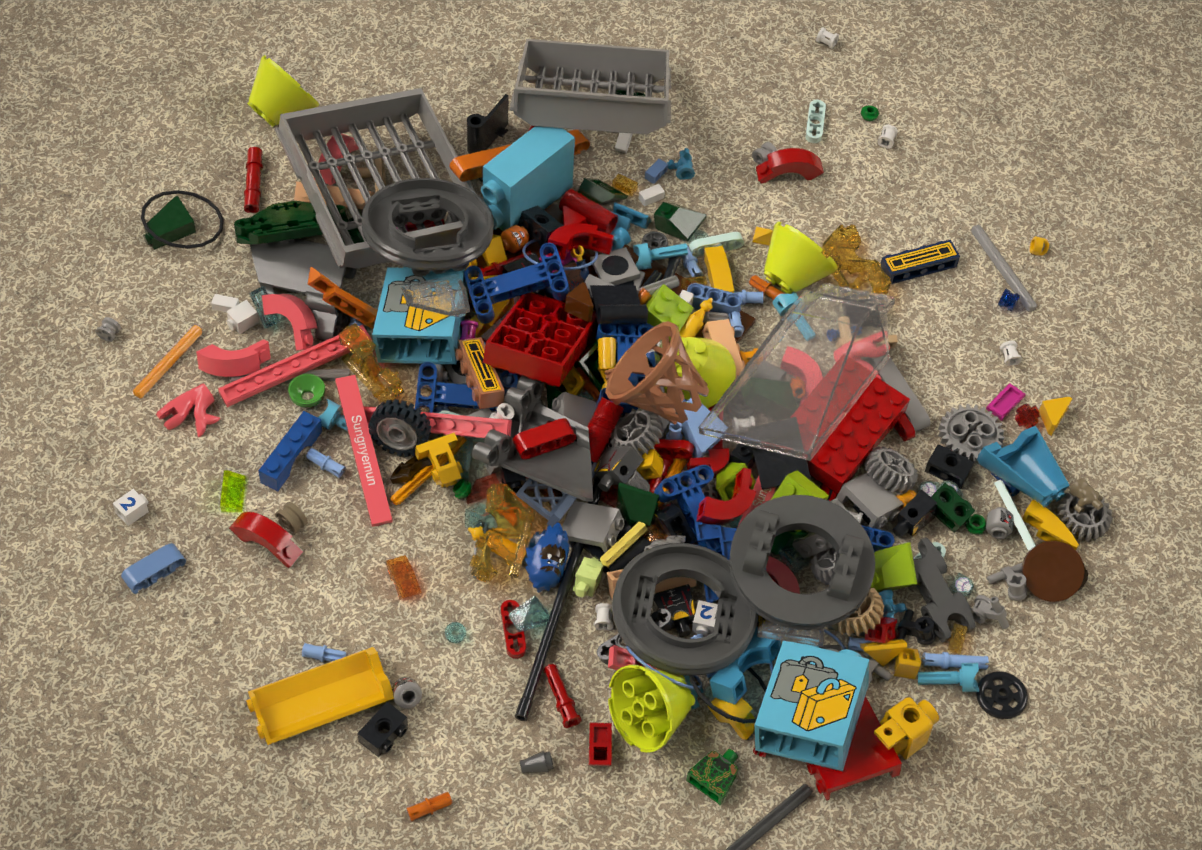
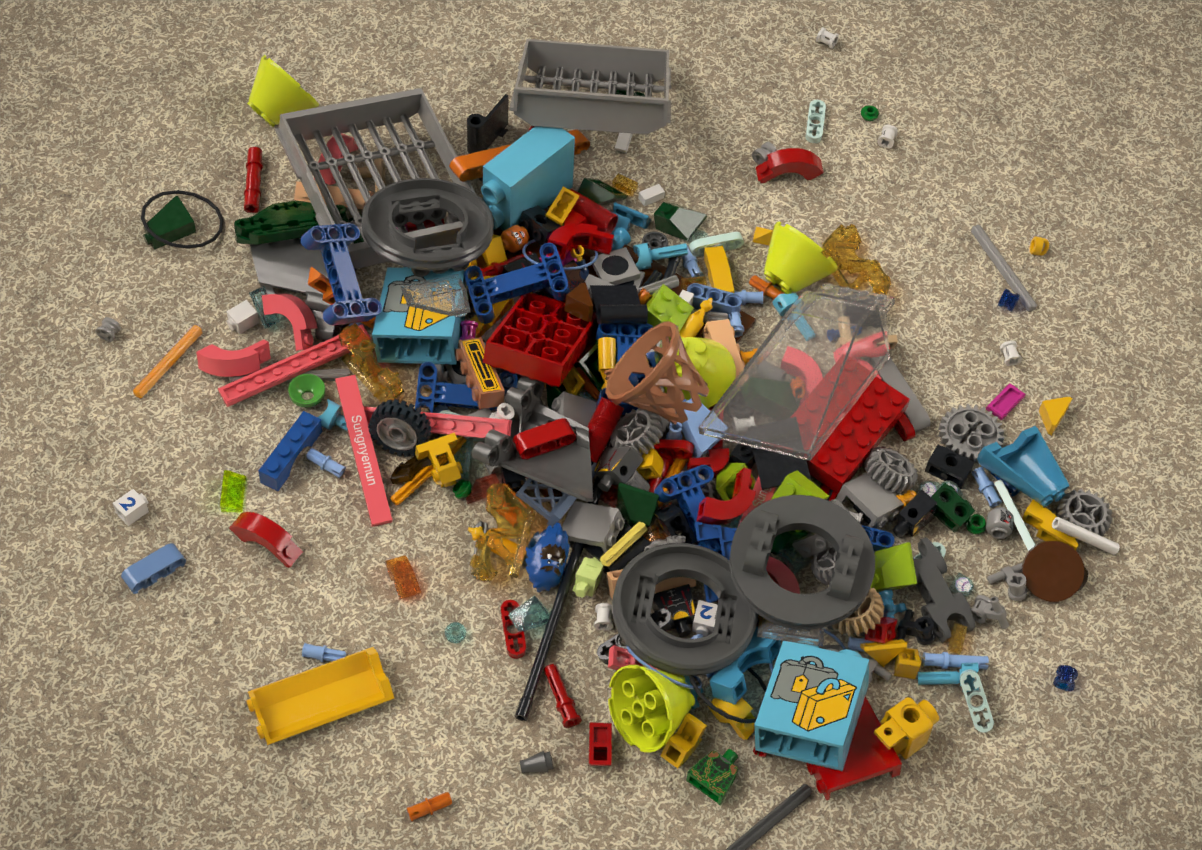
(182, 405): coral piece -> none
(223, 303): white piece -> none
(291, 518): dark tan wheel -> none
(348, 304): none -> blue beam
(386, 718): black brick -> none
(406, 692): light grey head -> none
(476, 514): clear light blue slope -> none
(562, 205): none -> yellow slope
(656, 171): medium blue piece -> none
(684, 165): dark azure piece -> none
(684, 742): none -> yellow brick
(920, 261): brick -> none
(986, 487): none -> light blue pin
(987, 714): none -> light aqua beam
(1007, 711): black plate -> none
(1027, 415): clear red gear -> none
(1065, 677): none -> clear blue wheel
(1085, 535): none -> white piece
(1086, 495): dark tan piece -> none

